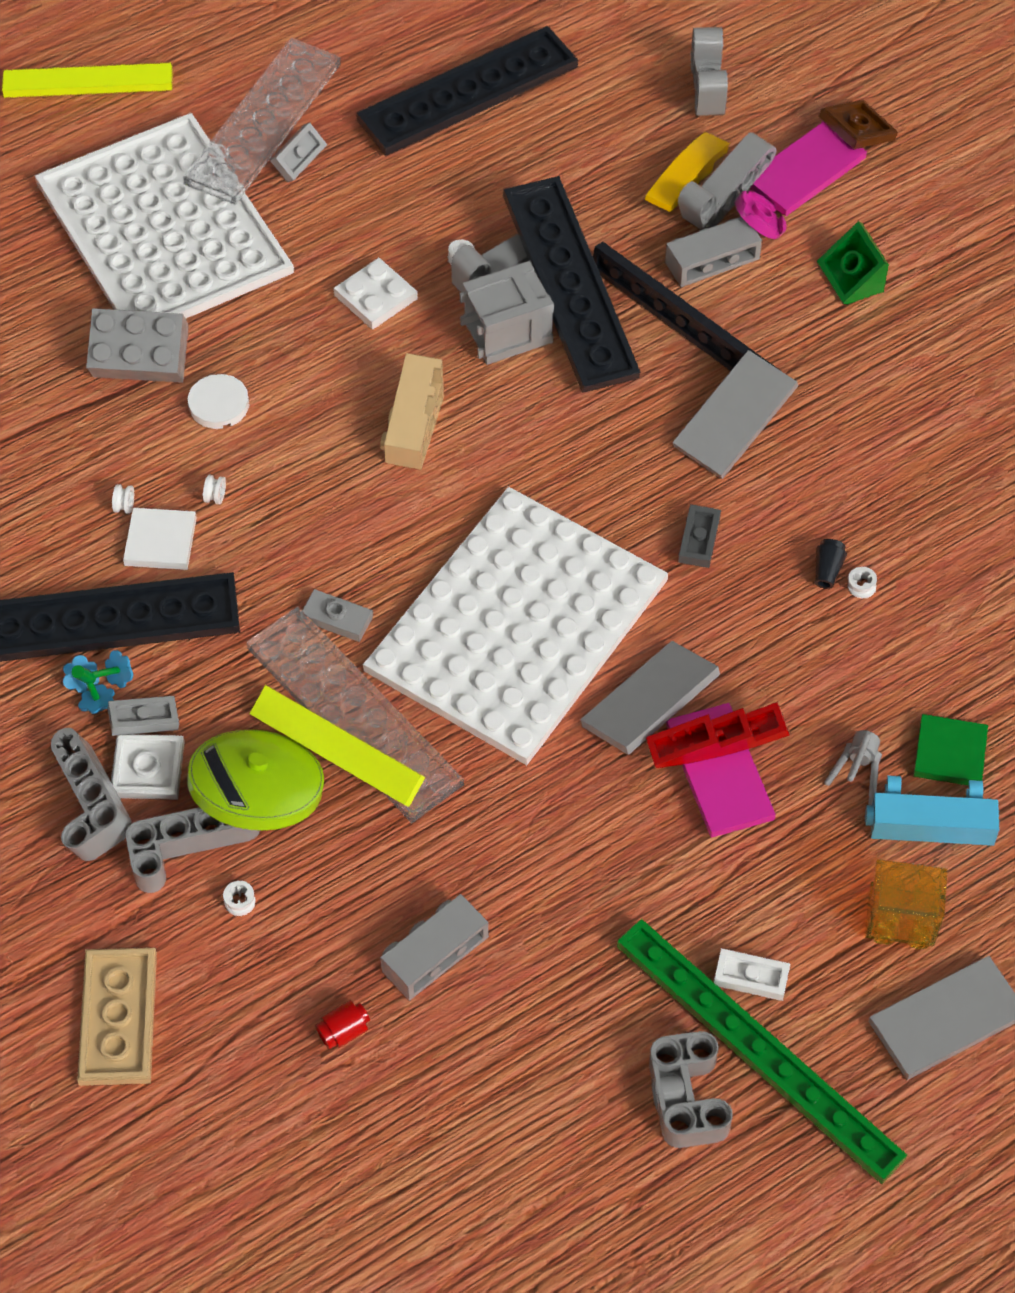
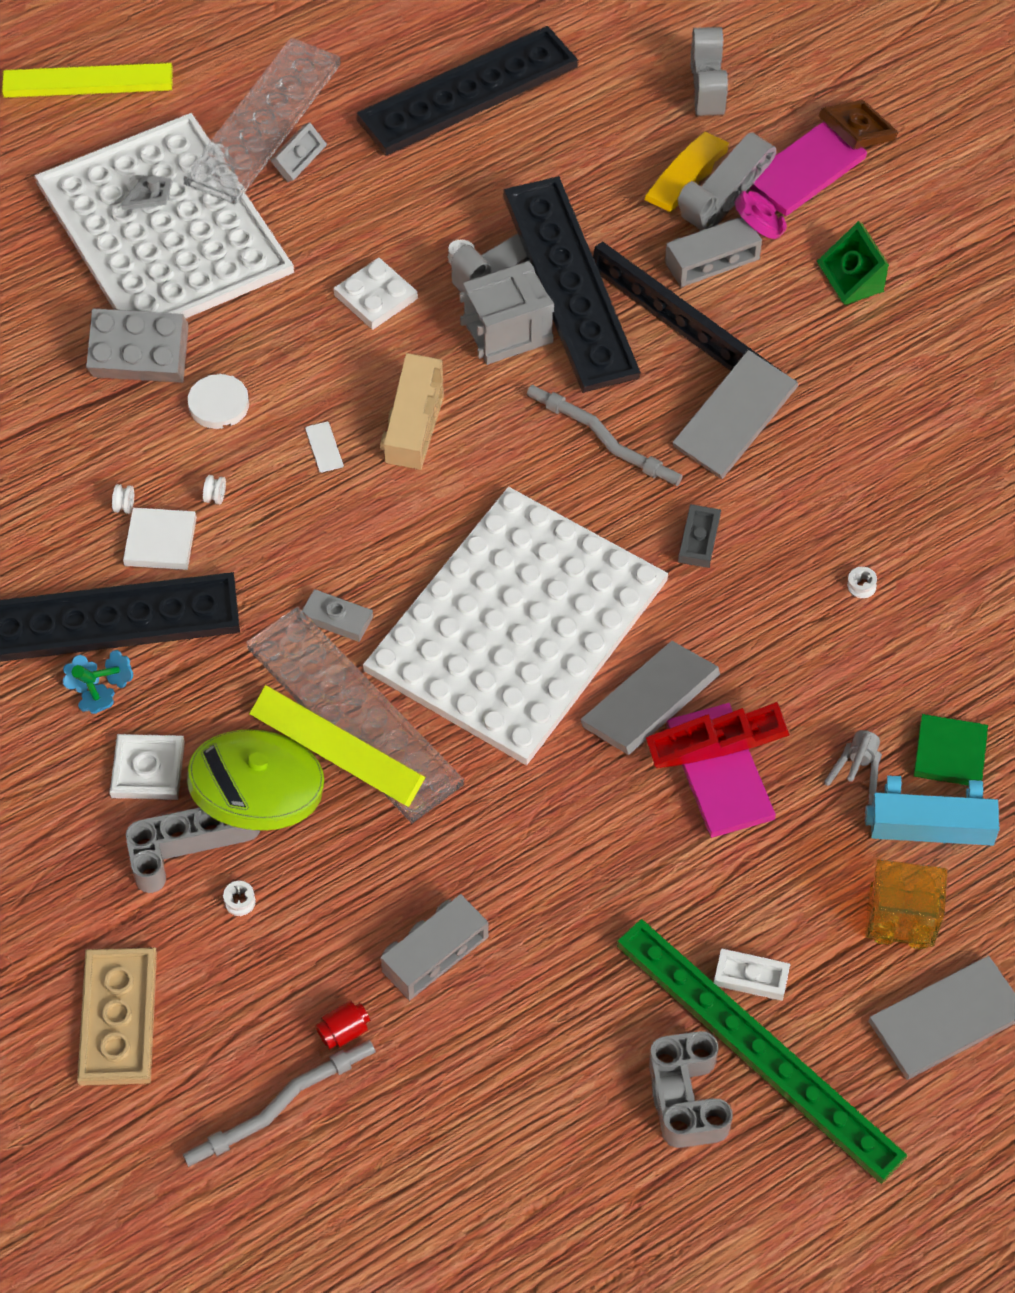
(104, 814): light grey beam -> none
(143, 715): light grey plate -> none
(148, 192): none -> light grey piece
(219, 1142): none -> light grey bar
(324, 447): none -> white sticker
(650, 466): none -> light grey bar
(829, 560): black cone -> none

